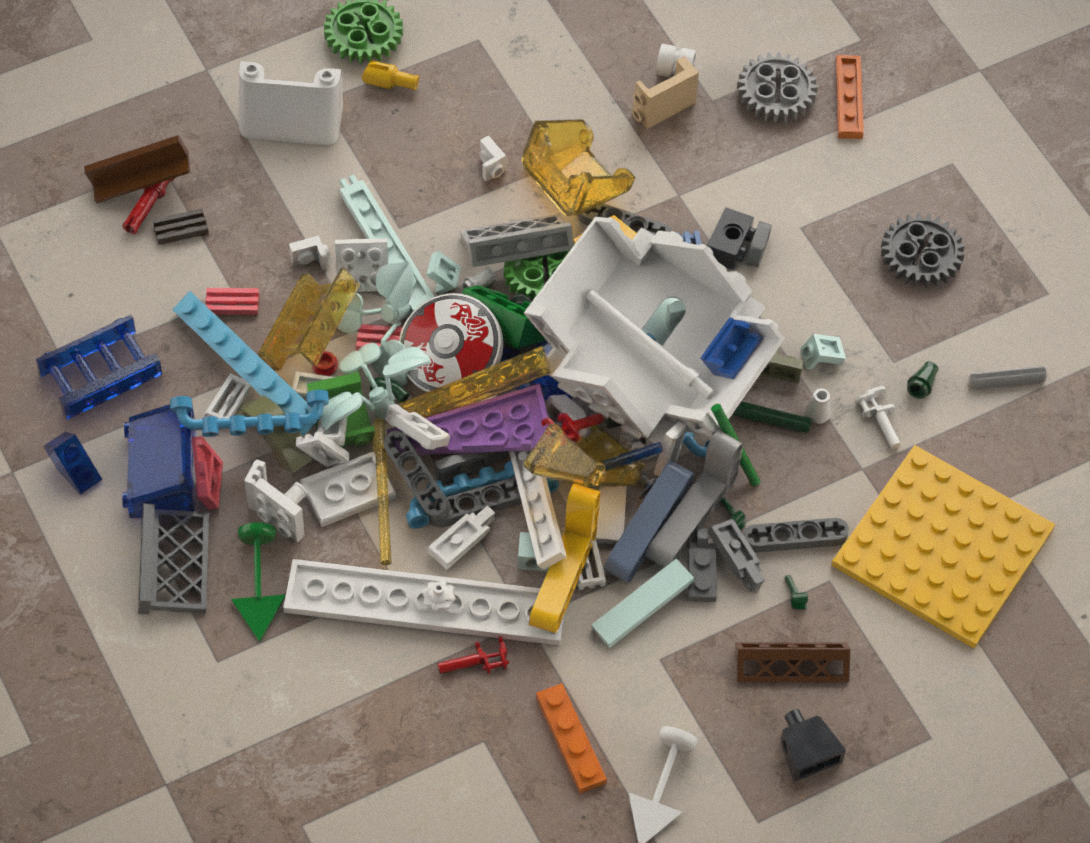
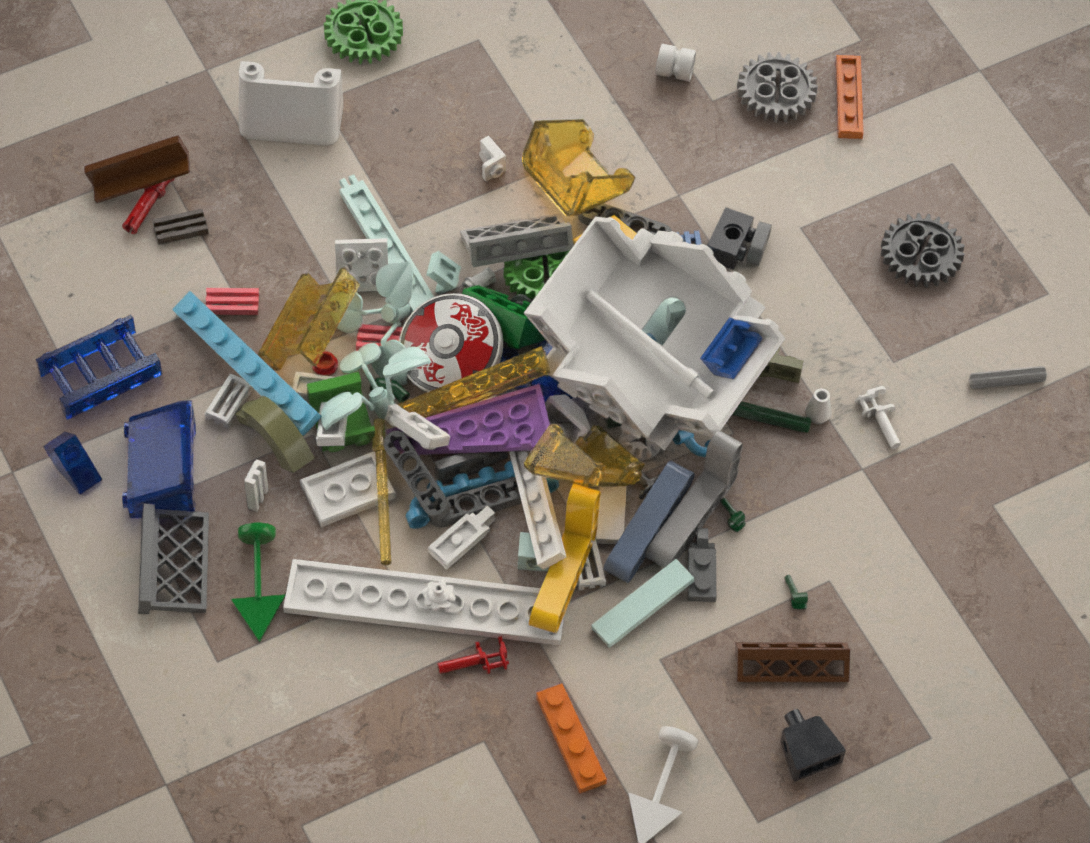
(208, 473): coral wing -> none
(238, 423): dark azure bar -> none
(281, 508): white plate -> none
(309, 250): white bracket -> none
(322, 449): white tile -> none
(388, 76): yellow arm -> none
(571, 427): red piece -> none
(632, 456): piece -> none
(668, 97): tan panel -> none
(671, 446): white tile -> none
(727, 428): green bar -> none
(737, 553): dark grey hinge -> none
(794, 530): dark grey beam -> none
(822, 349): light aqua bracket -> none
(922, 381): dark green cone -> none
(943, 546): yellow plate -> none

